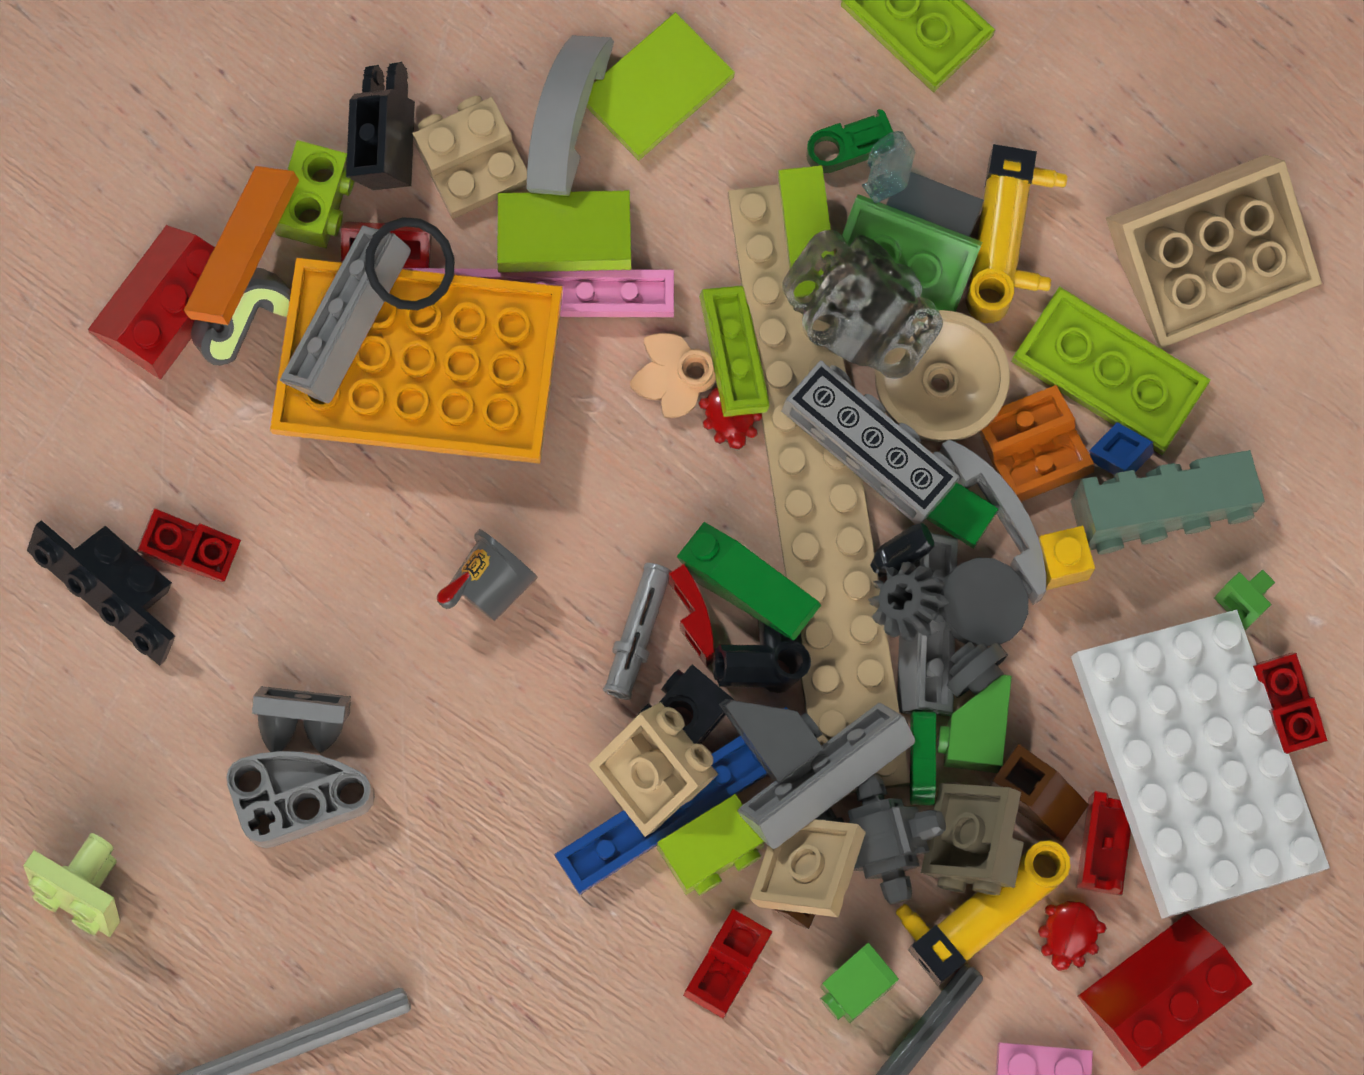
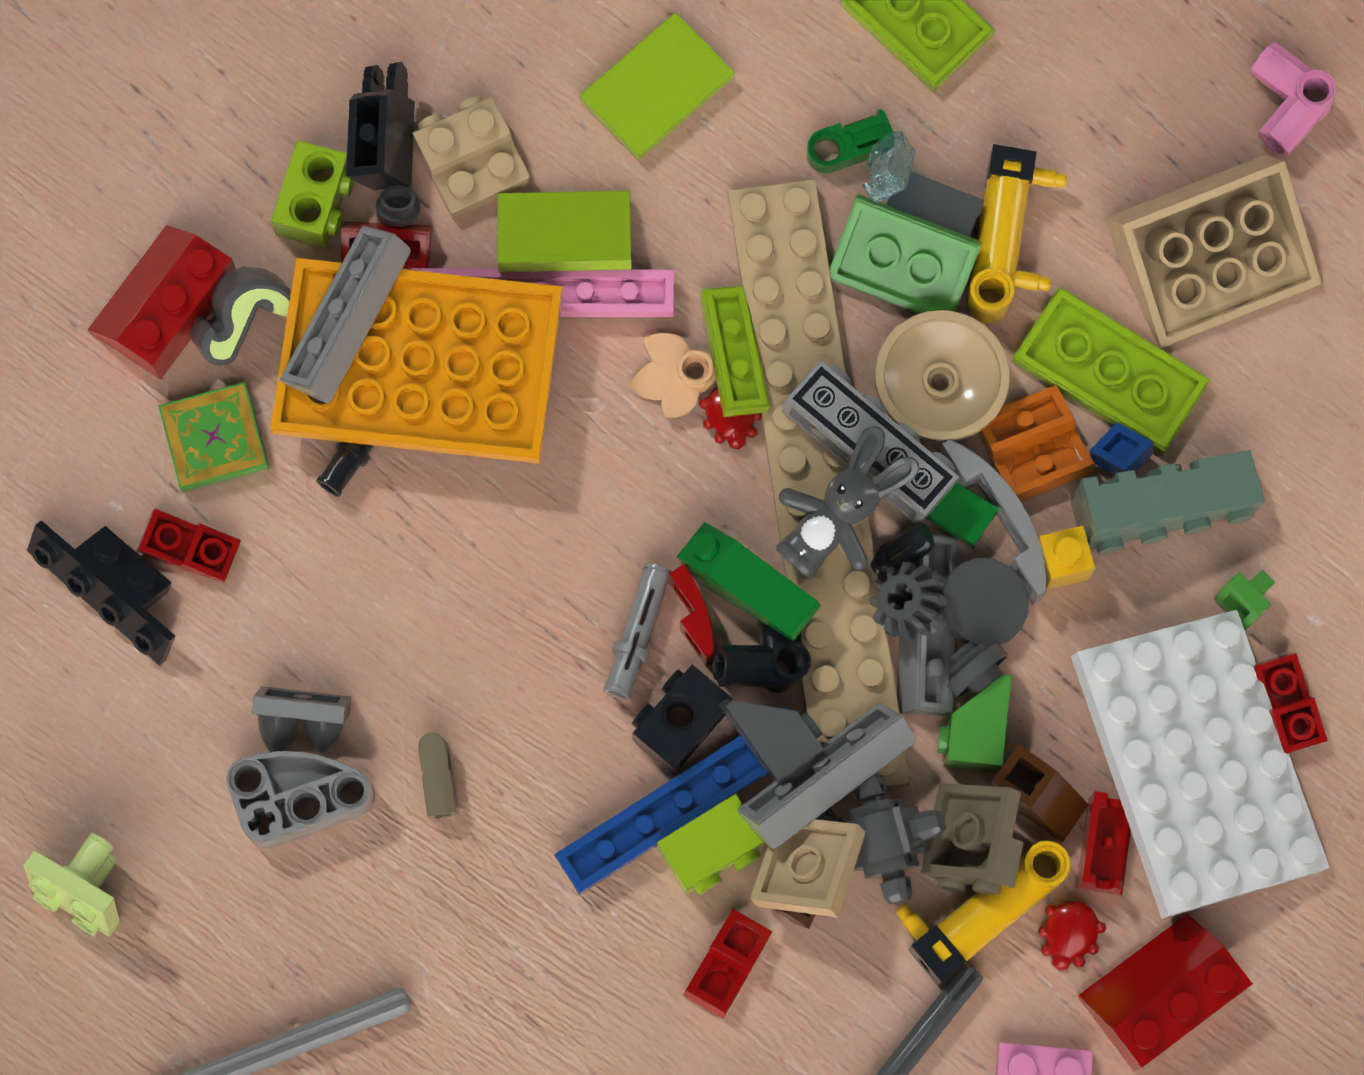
(213, 437): none -> tile
(241, 245): orange tile -> none
(343, 466): none -> black pin
(373, 279): black piece -> none
(397, 206): none -> dark grey plate
(437, 777): none -> dark tan bar
(488, 578): dark grey hat -> none
(561, 112): light grey slope -> none
(654, 767): tan plate -> none
(803, 213): lime tile -> none
(847, 501): none -> dark grey animal
(857, 984): bright green slope -> none
(864, 301): clear smoke piece -> none
(923, 758): green piece -> none
(1297, 114): none -> bright pink piece

